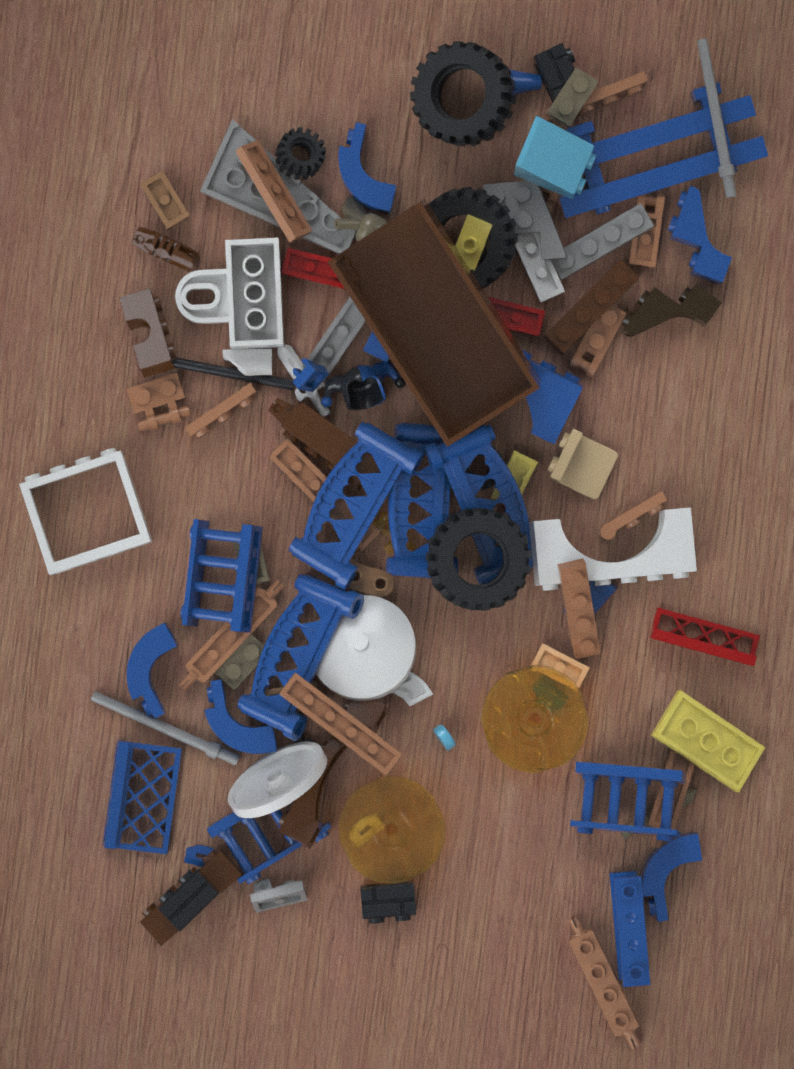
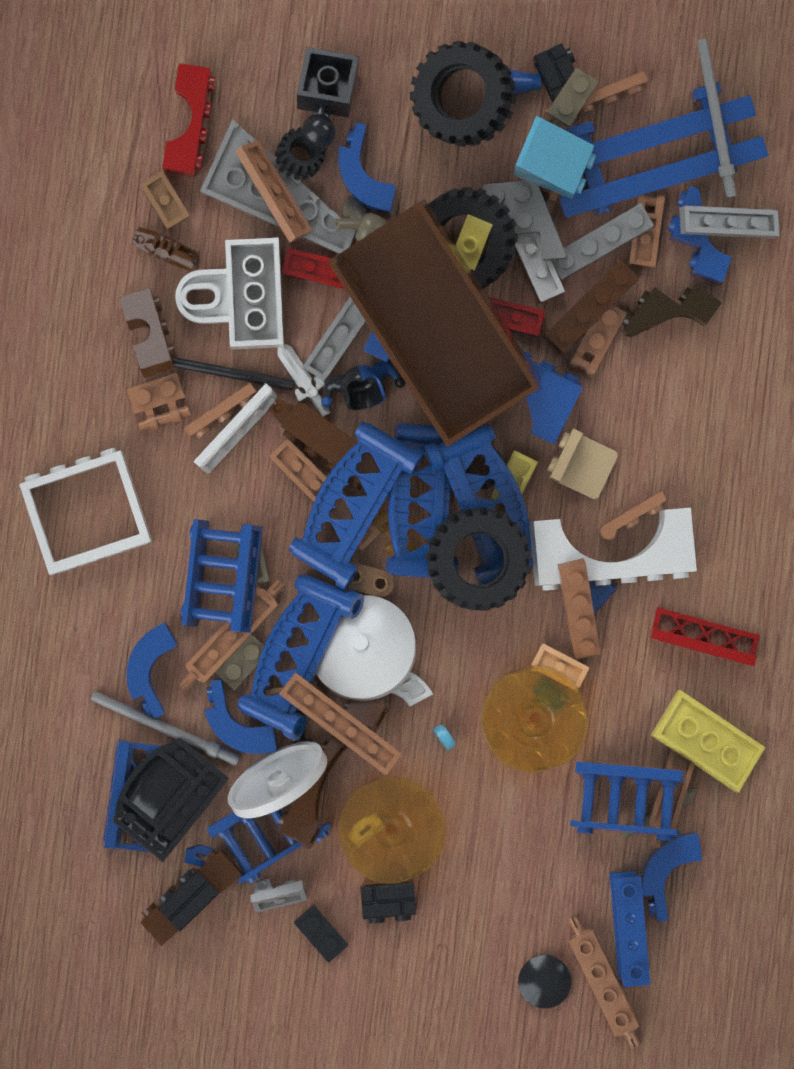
(166, 796): none -> black slope
(183, 154): none -> red arch
(236, 429): none -> white tile
(250, 361): white tile -> none
(310, 376): blue tile -> none
(321, 933): none -> black plate
(325, 89): none -> black brick
(544, 981): none -> black dish
(729, 222): none -> light grey plate

